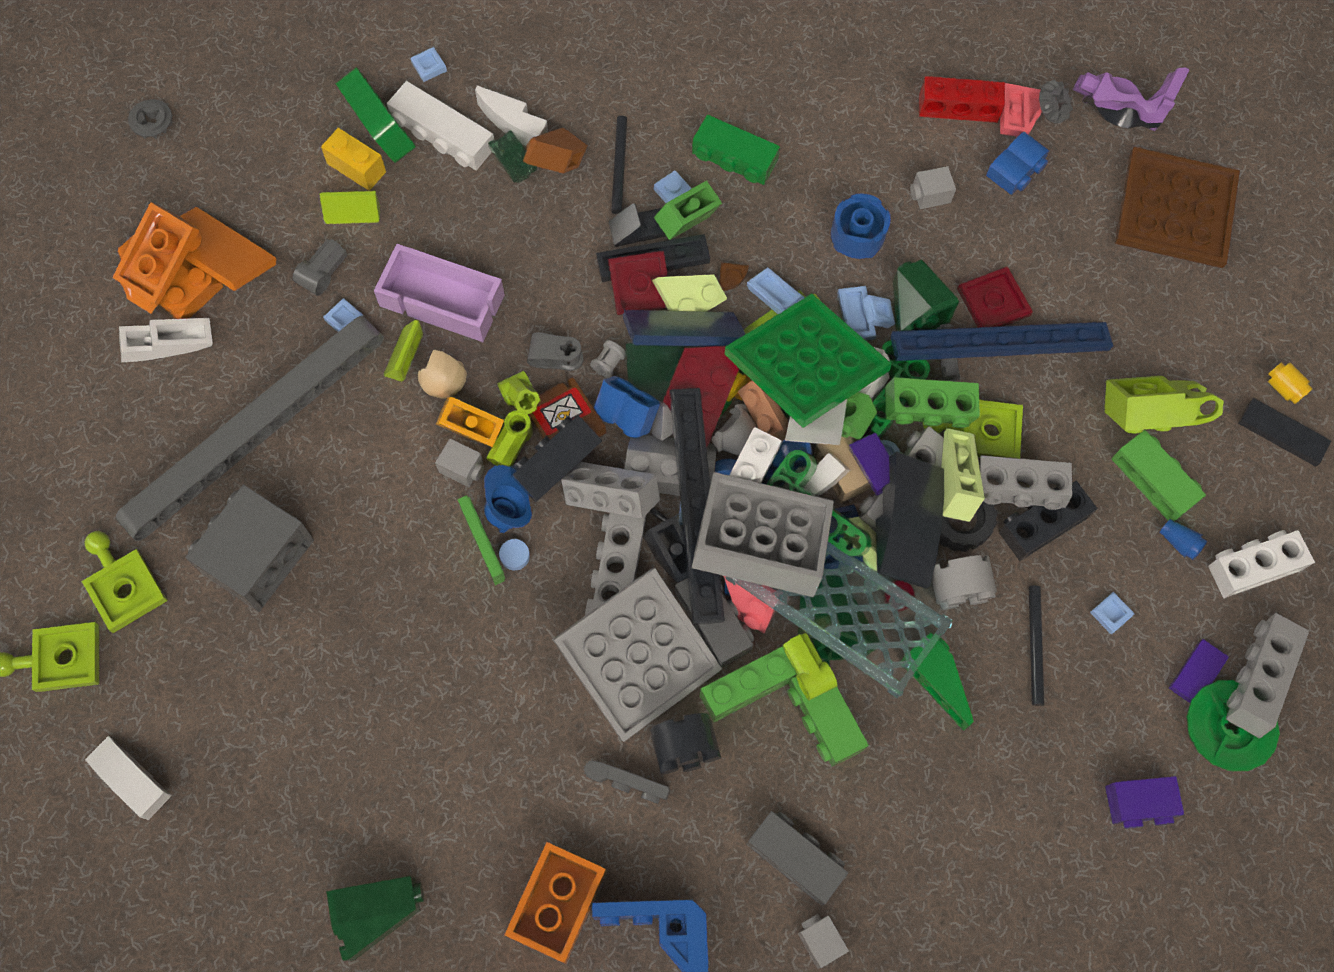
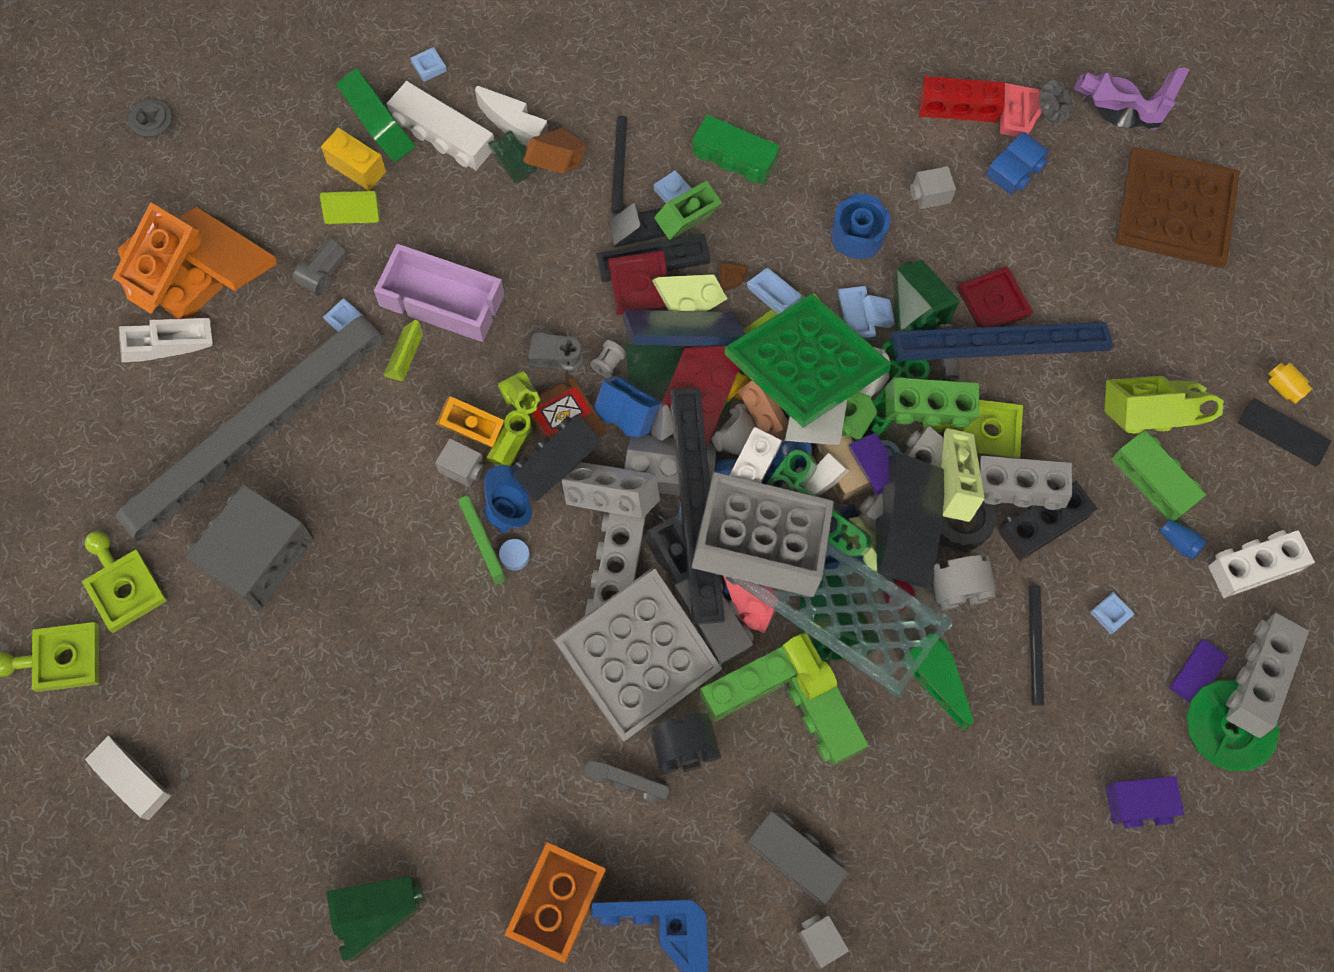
(442, 376): tan hair -> none

